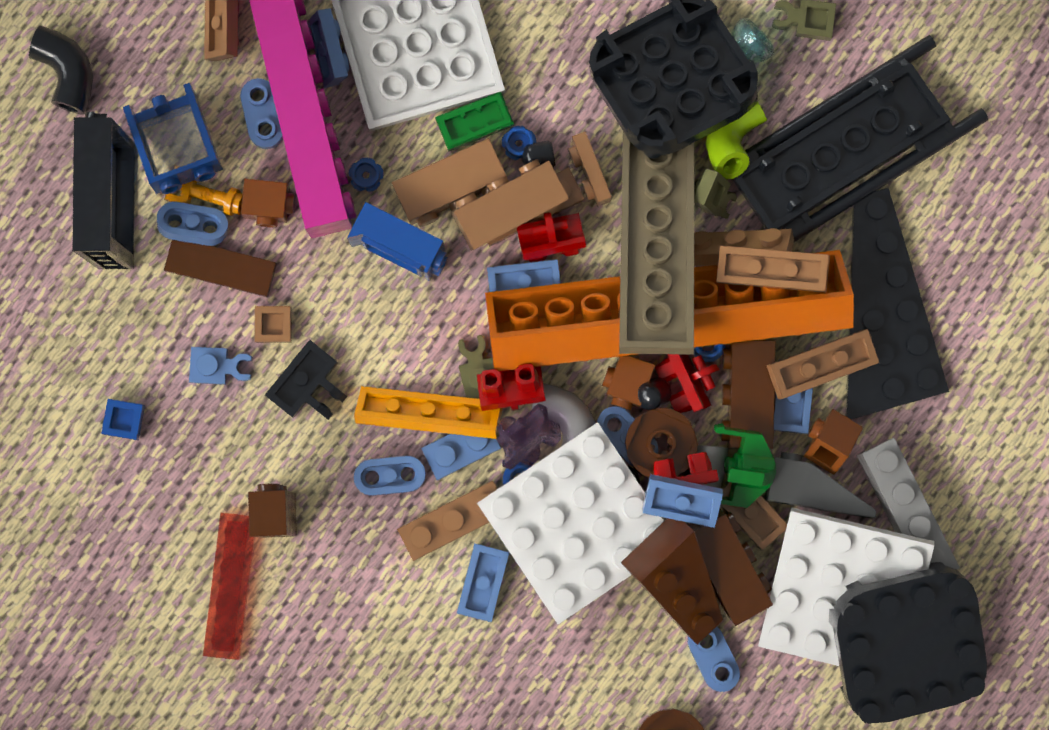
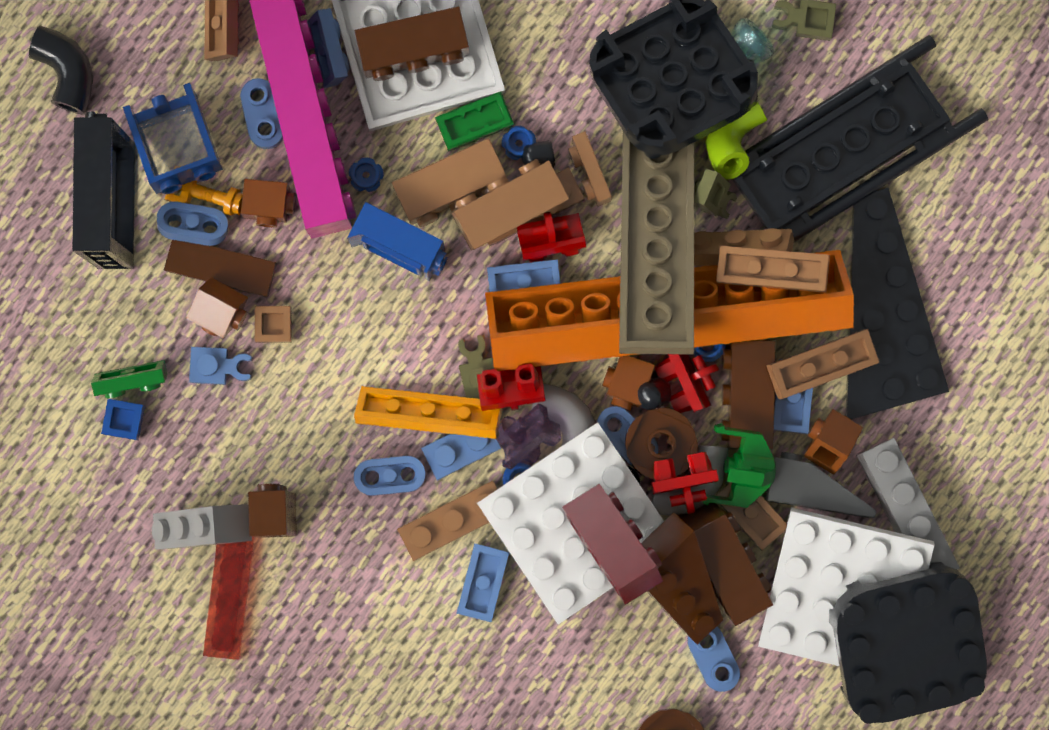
(143, 376): none -> green plate
(201, 526): none -> light grey brick
(218, 308): none -> brick
(302, 379): black hinge -> none
(412, 43): none -> reddish brown brick
(614, 543): none -> dark red brick
(682, 501): medium blue plate -> none

